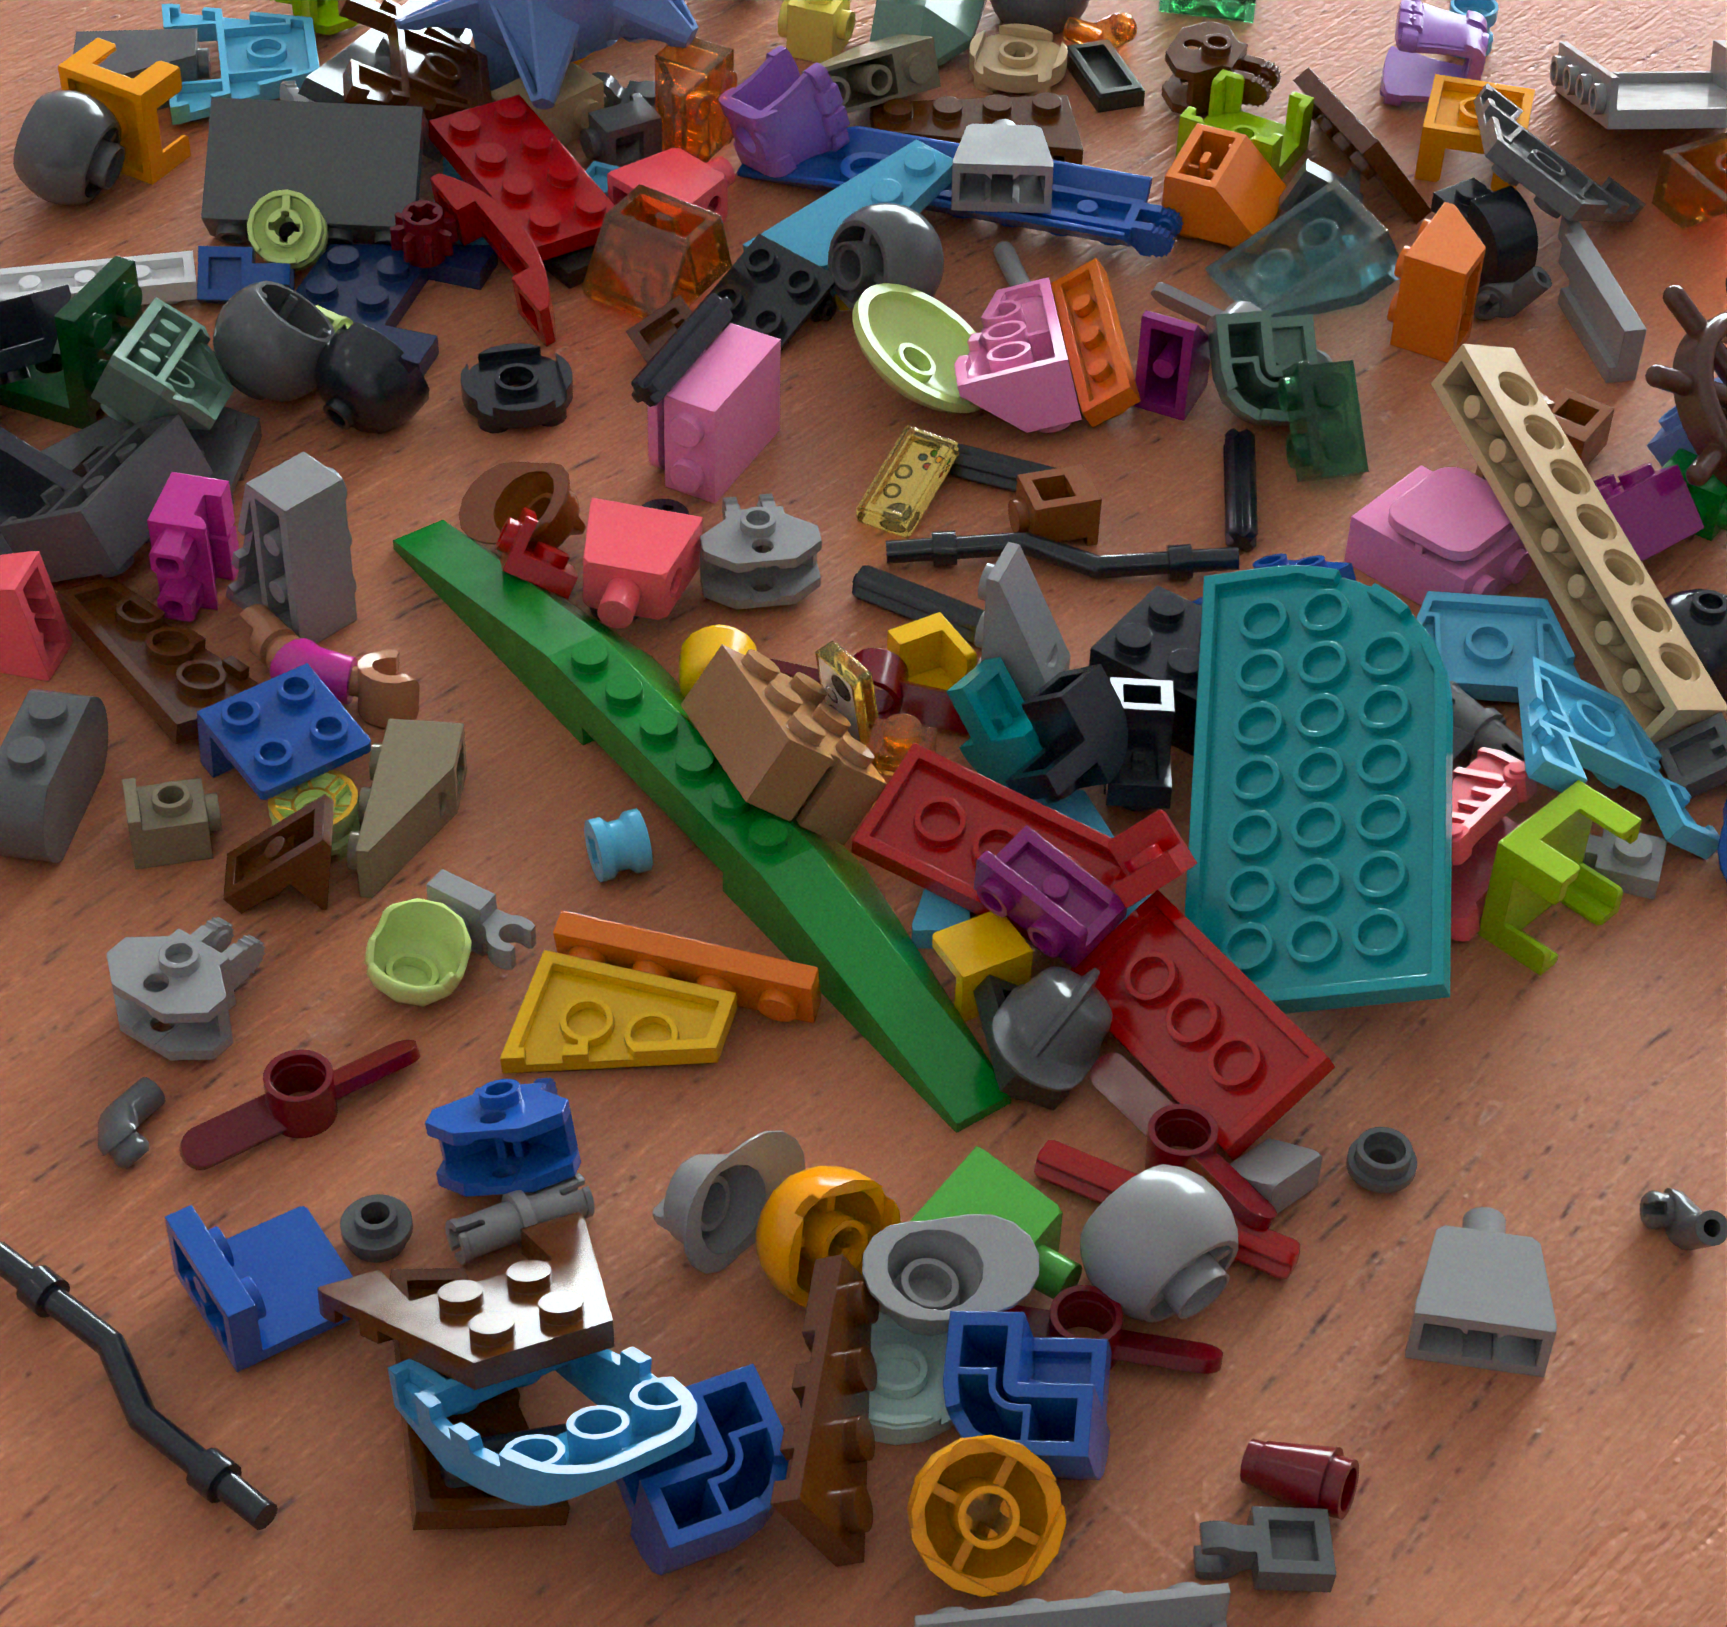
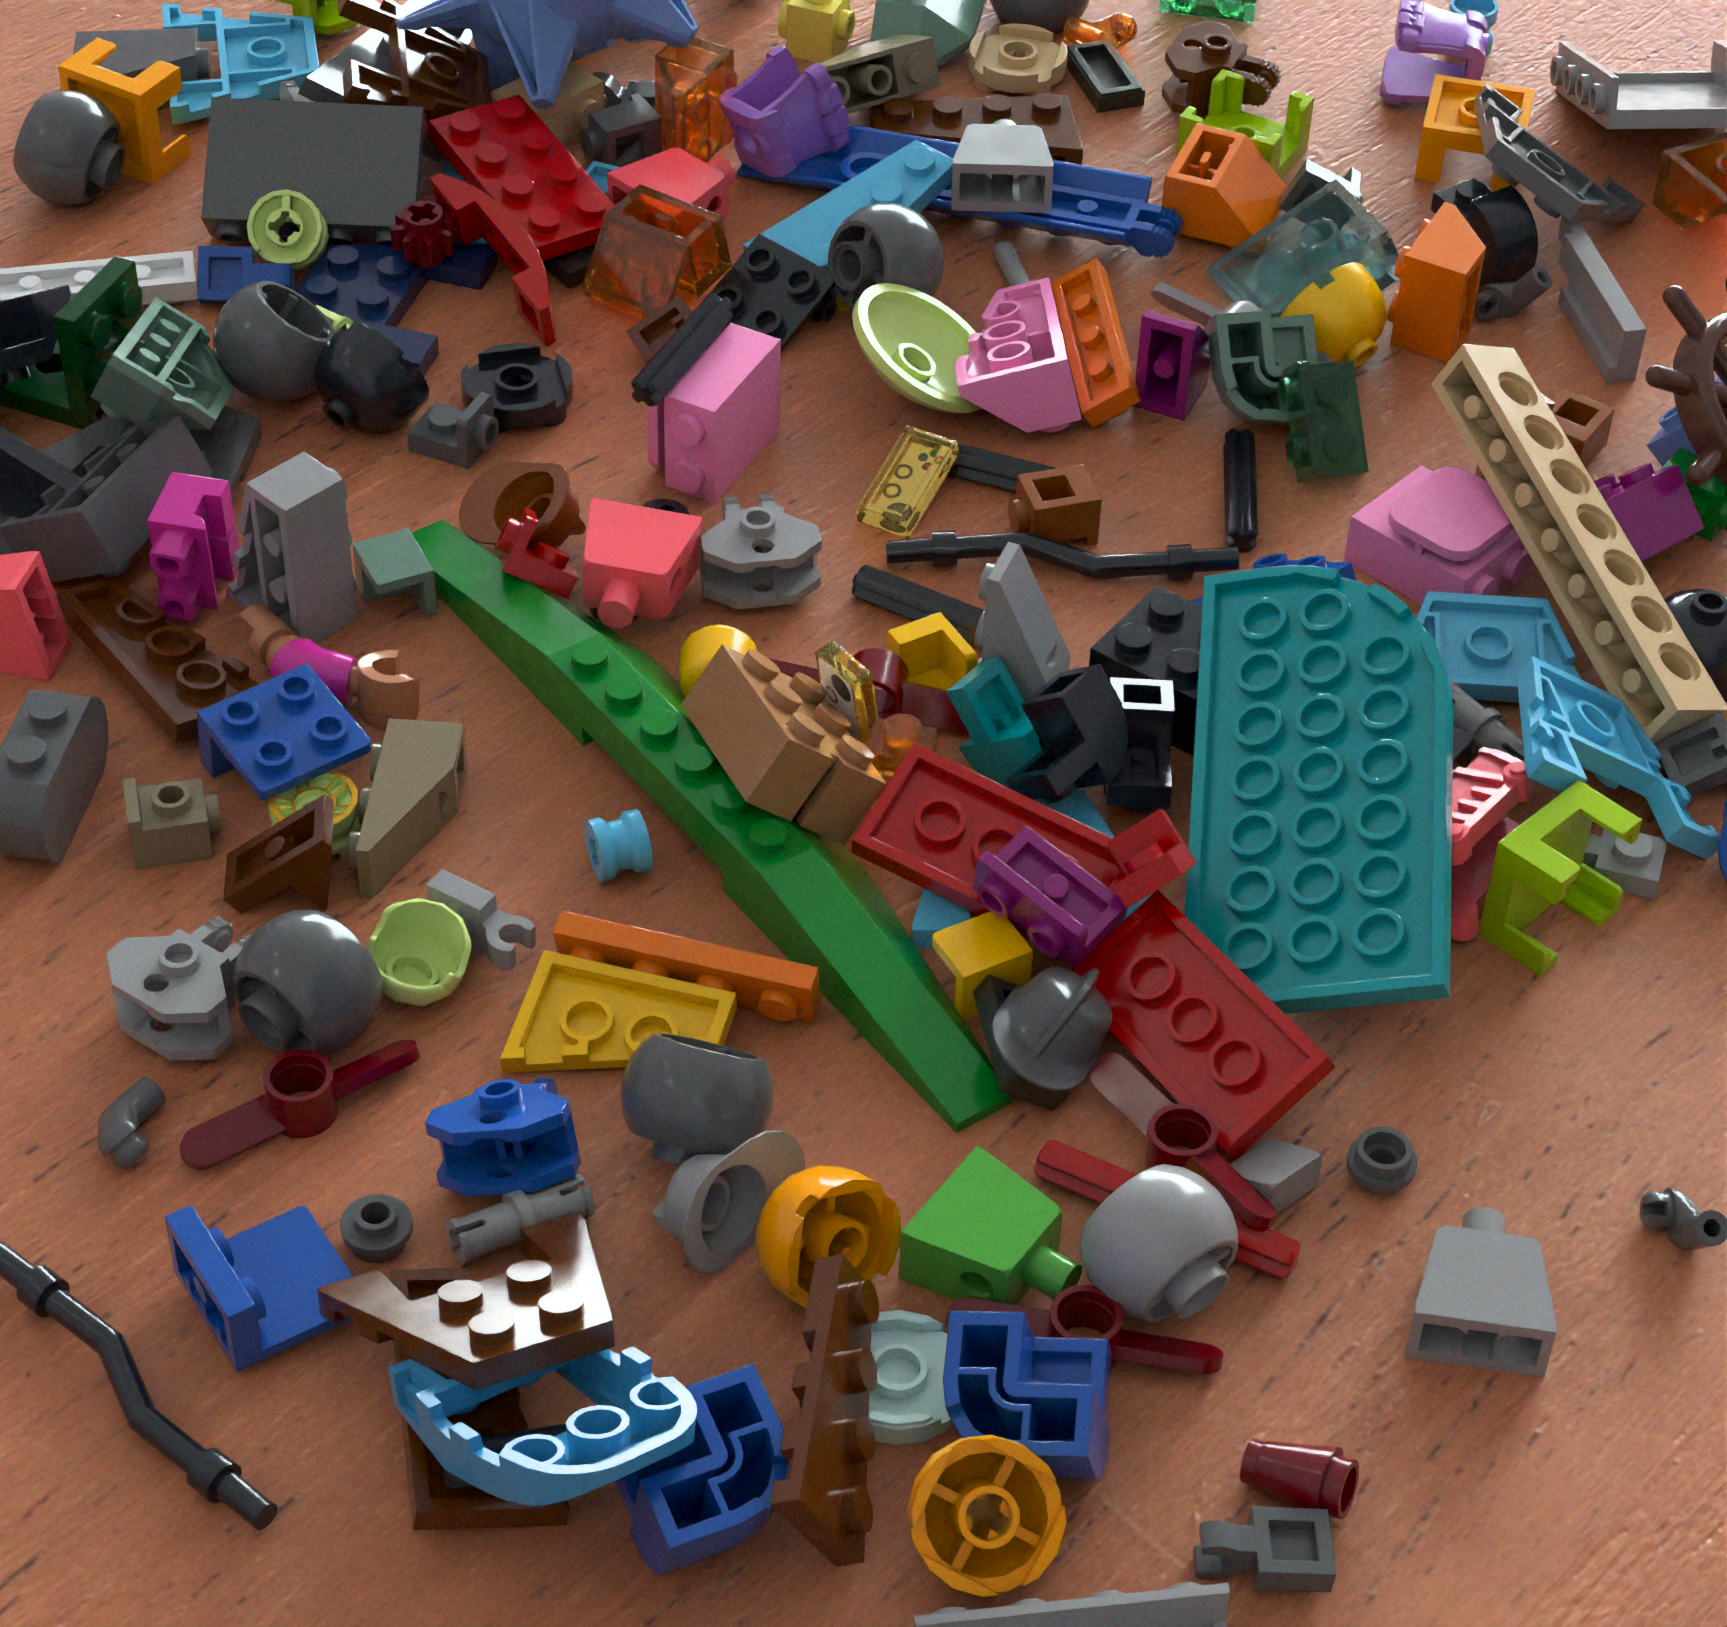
(306, 983): none -> dark grey wheel
(394, 566): none -> sand green panel
(455, 433): none -> dark grey bracket
(694, 1096): none -> dark grey wheel
(947, 1266): light grey piece -> none
(1345, 314): none -> yellow cylinder
(1360, 145): reddish brown wing -> none

